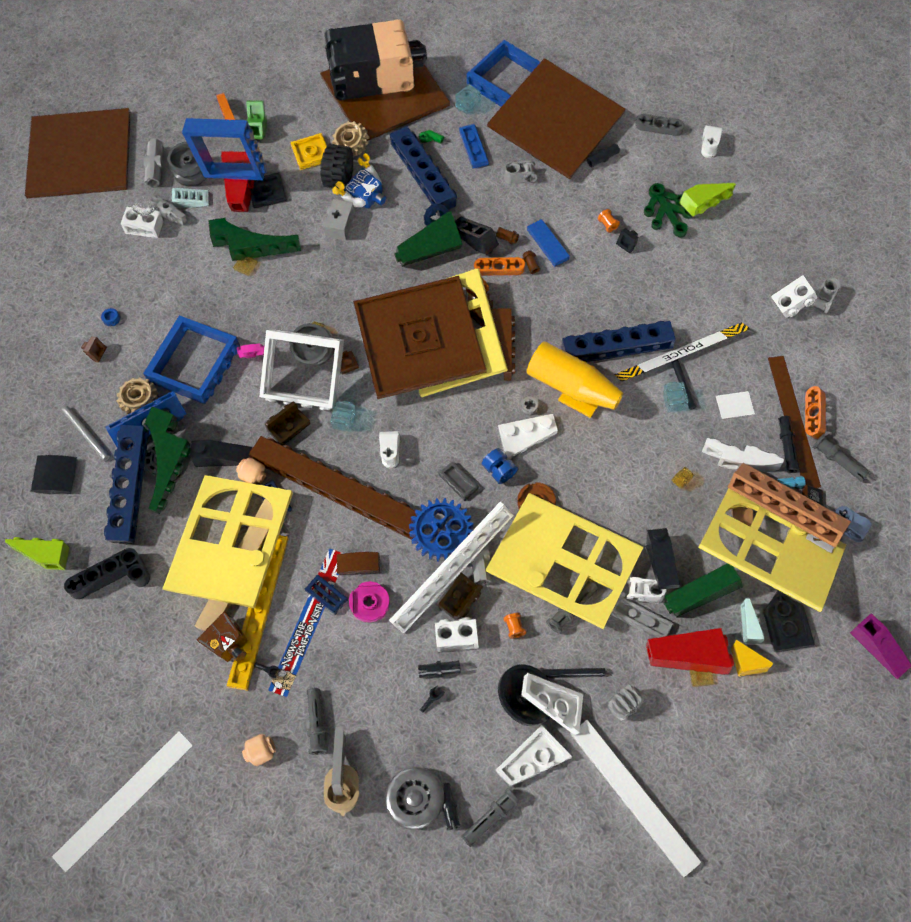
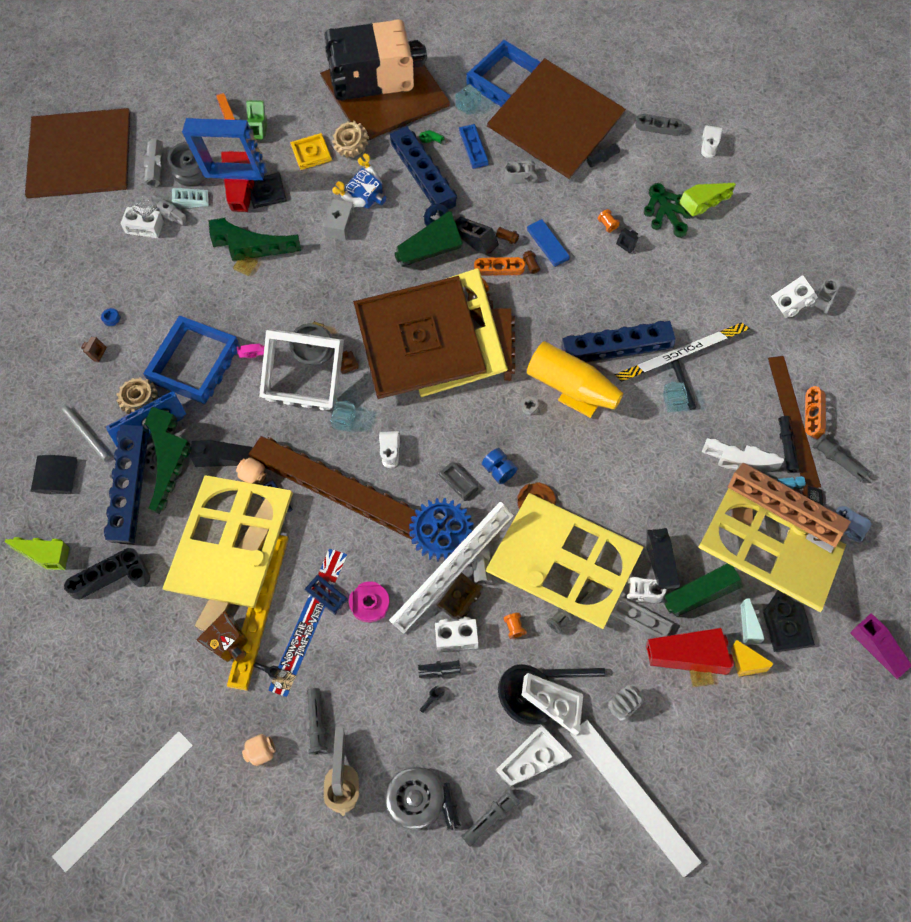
(287, 423): dark brown bracket -> none
(336, 165): black tyre -> none
(358, 563): reddish brown slope -> none
(525, 433): white wing -> none
(682, 477): clear yellow piece -> none
(735, 405): white sticker -> none

